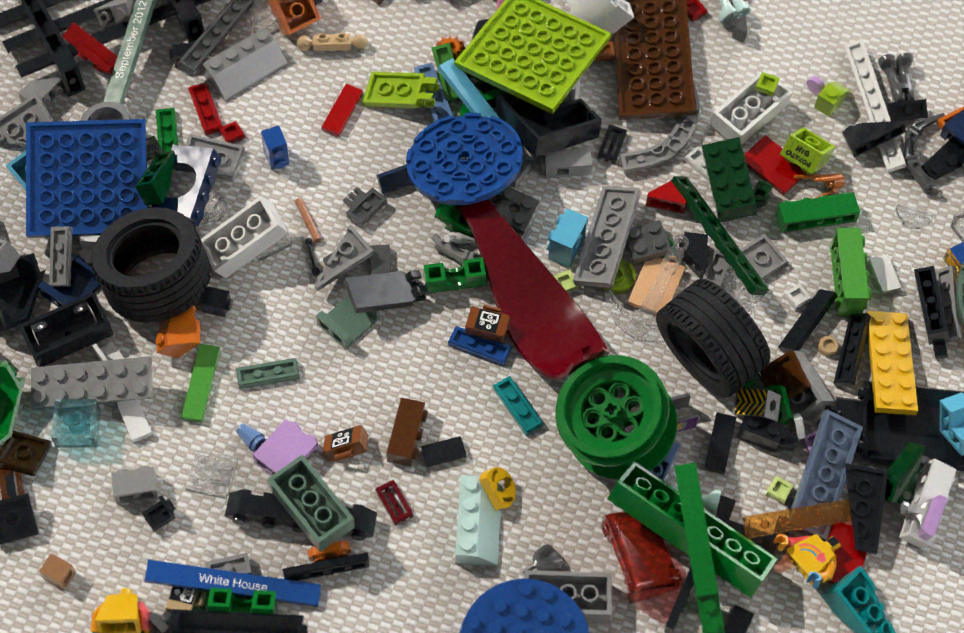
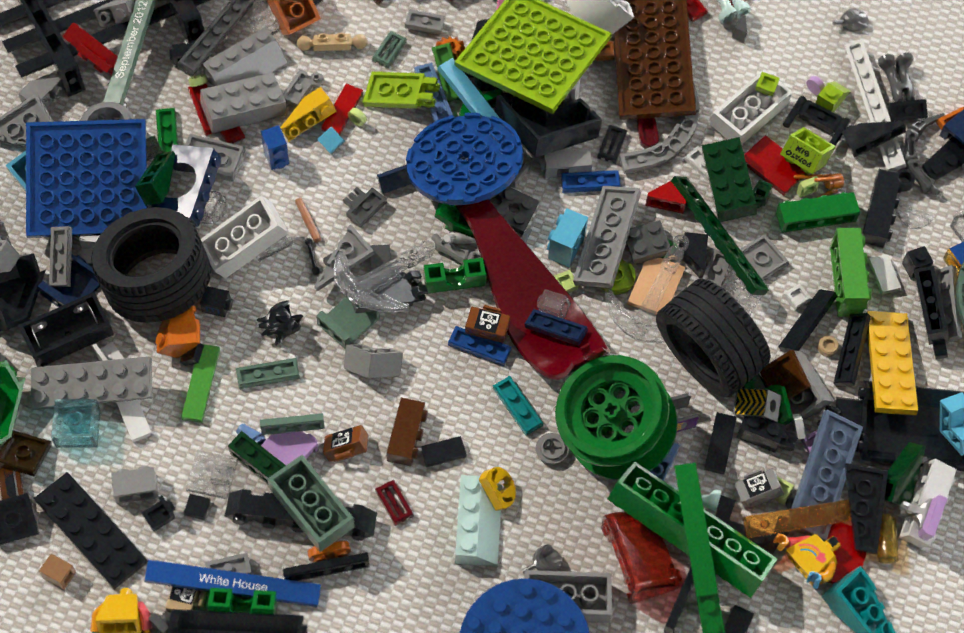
(90, 530): none -> black plate
(192, 356): none -> black tile
(197, 506): none -> black tile
(198, 80): none -> yellowish green tile
(242, 102): none -> light grey brick
(254, 456): none -> dark green fence
(280, 322): none -> black hair
(292, 424): none -> sand green tile
(300, 87): none -> light grey hinge
(308, 113): none -> yellow slope
(331, 140): none -> medium azure tile
(357, 117): none -> yellowish green tile
(361, 289): none -> clear piece
(372, 361): none -> light grey panel
(376, 57): none -> sand green tile
(424, 22): none -> light grey plate
(544, 443): none -> light grey gear
(553, 303): none -> clear brick
(556, 327): none -> dark blue tile
(589, 181): none -> blue tile
(647, 132): none -> dark red tile
(758, 488): none -> light grey piece
(807, 187): none -> yellowish green tile
(819, 117): none -> black plate
(853, 20): none -> flat silver piece
(883, 203): none -> black hinge
(888, 540): none -> clear yellow brick
(916, 259): none -> black brick

